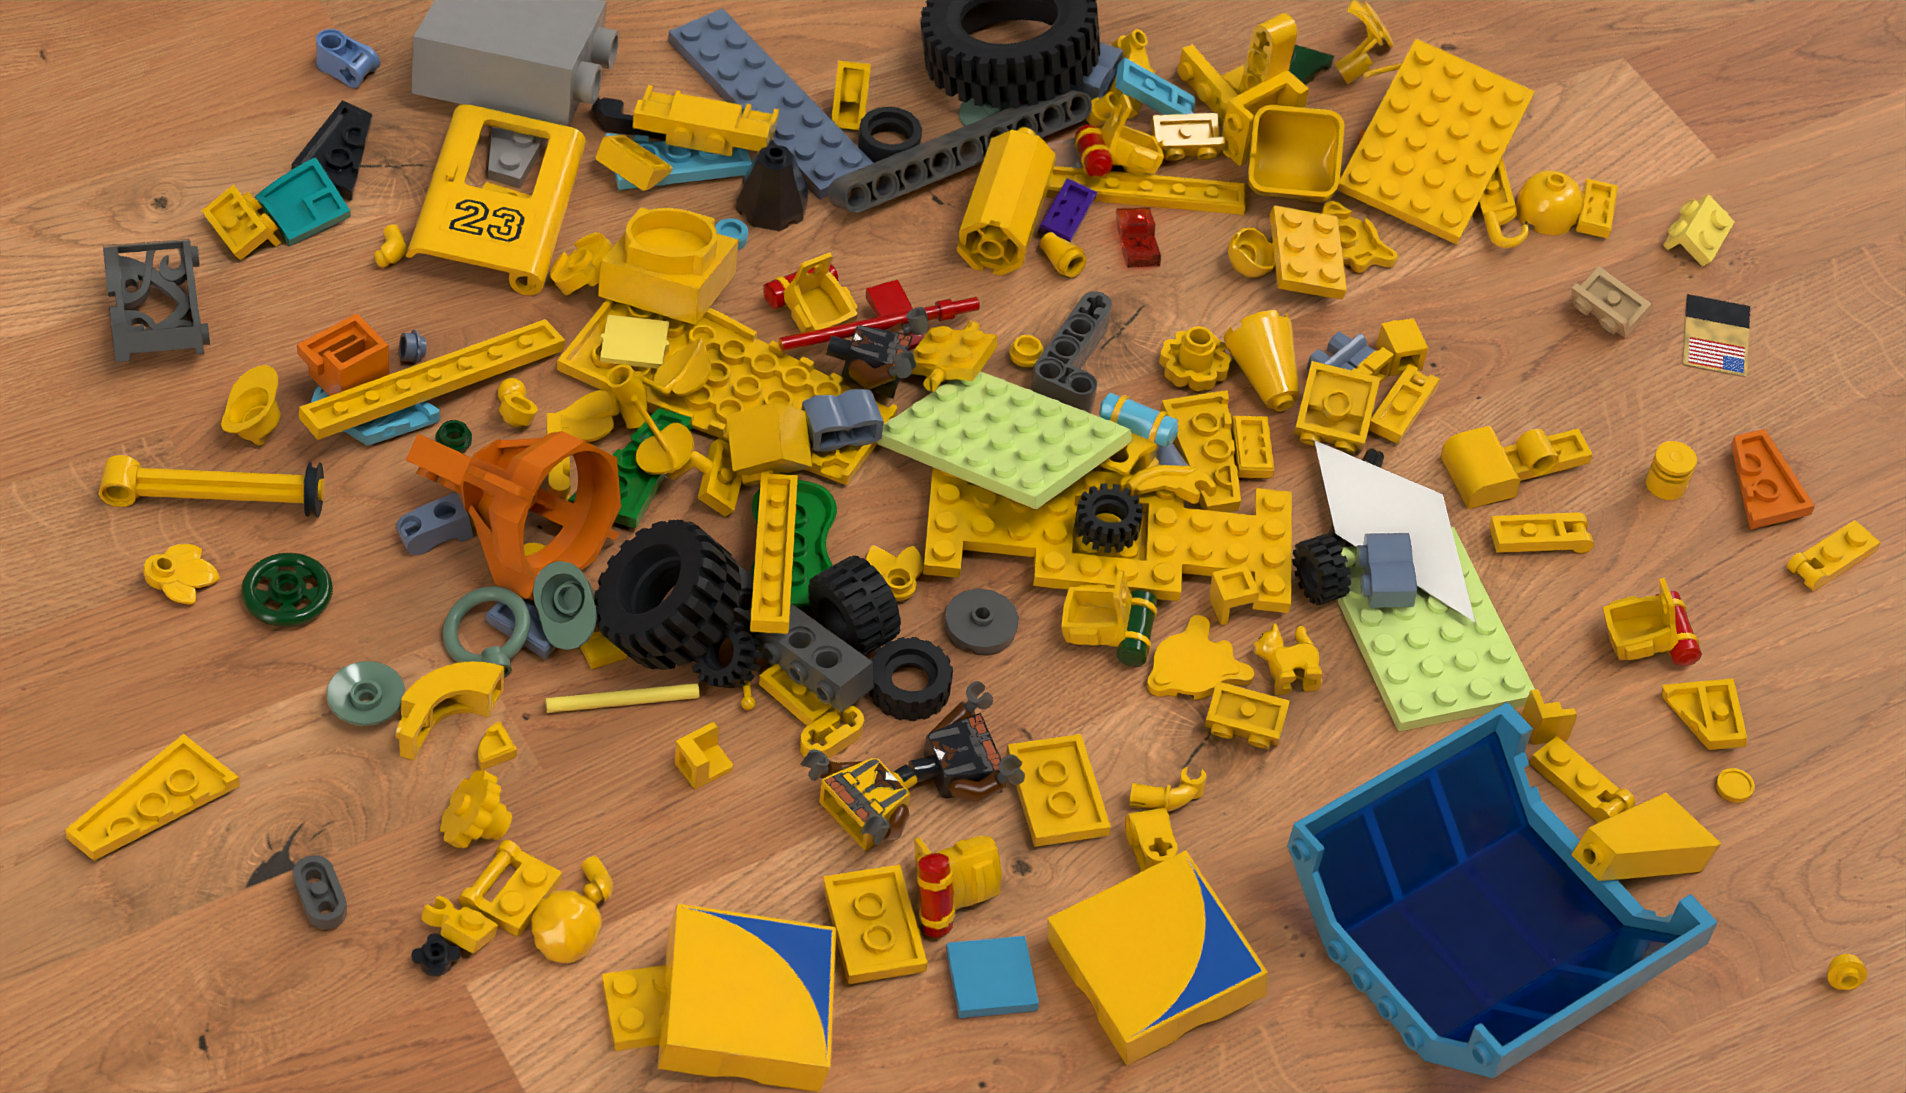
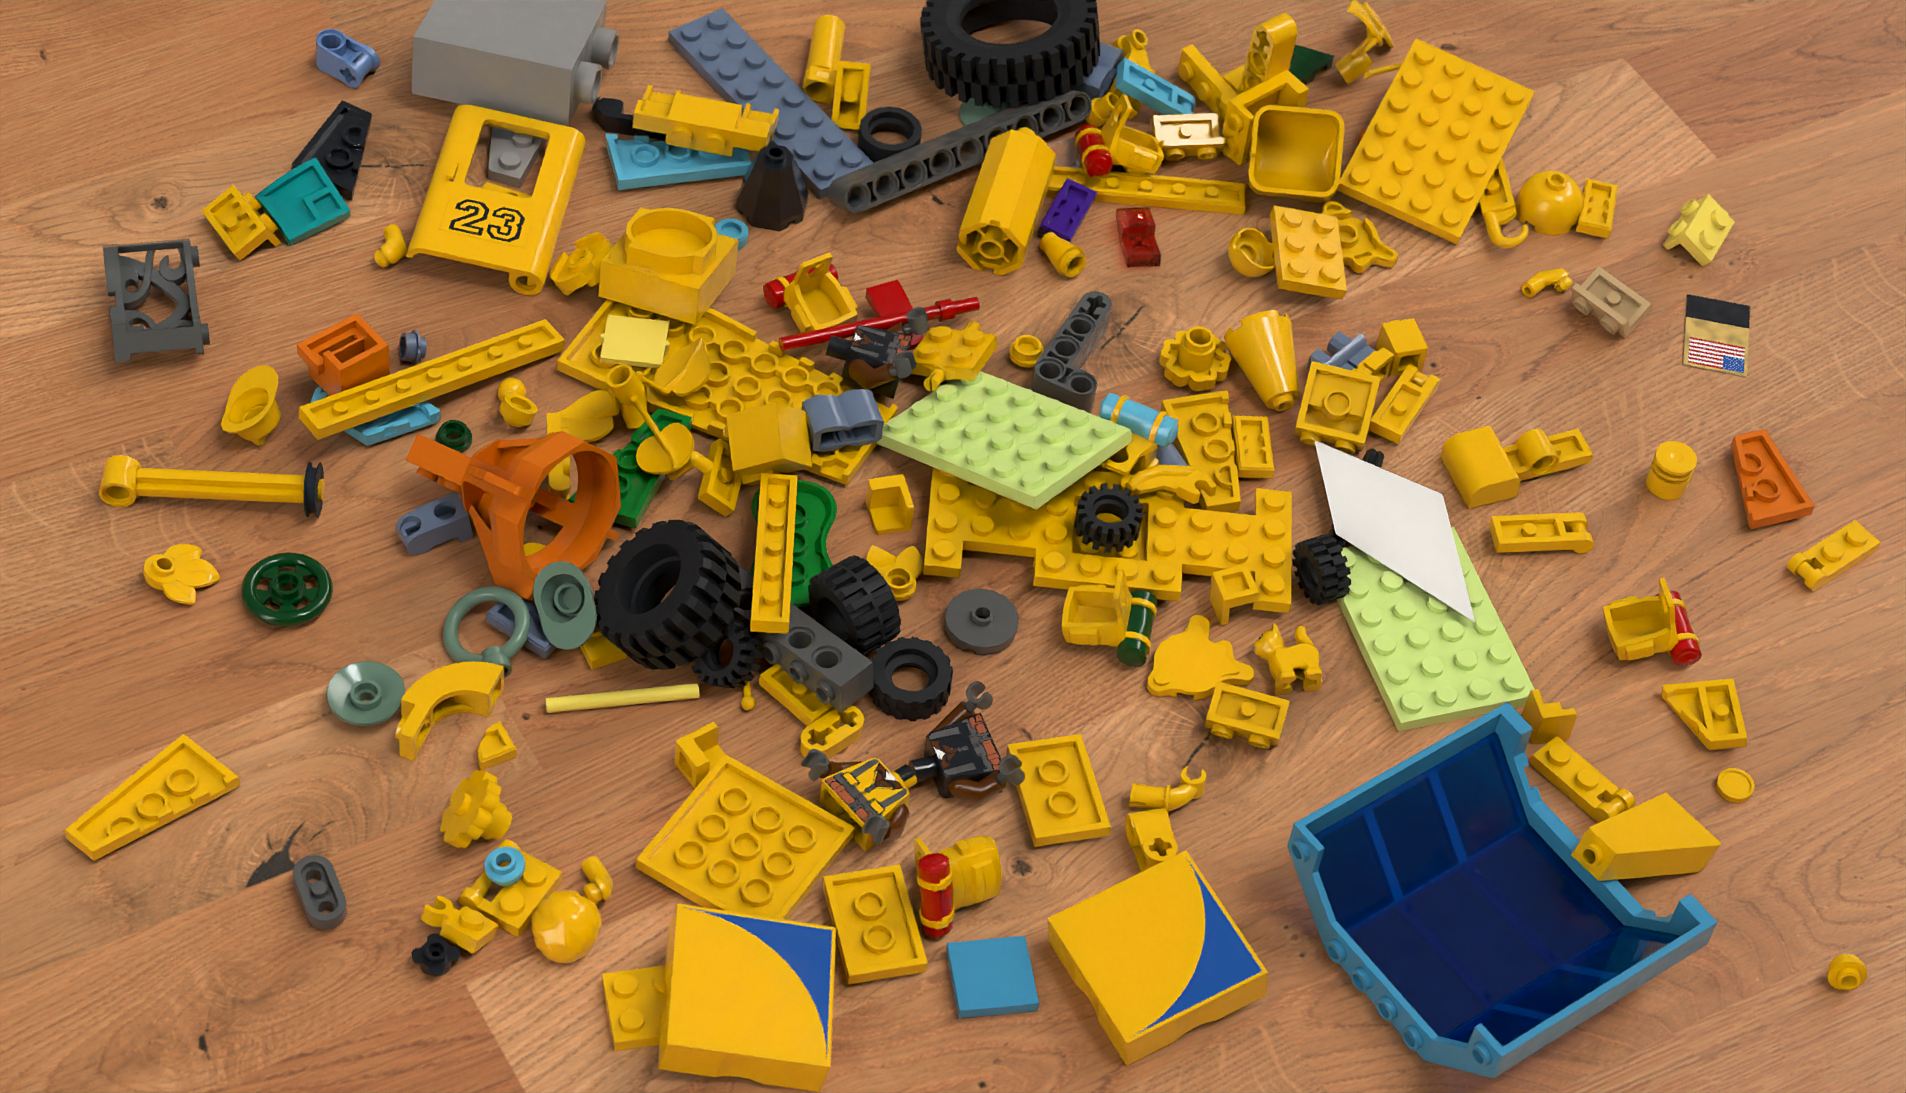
(505, 875): none -> medium azure plate
(632, 161): yellow slope -> none
(745, 844): none -> yellow plate
(823, 58): none -> yellow piece
(889, 504): none -> yellow panel
(1388, 570): sand blue brick -> none
(1542, 279): none -> yellow arm

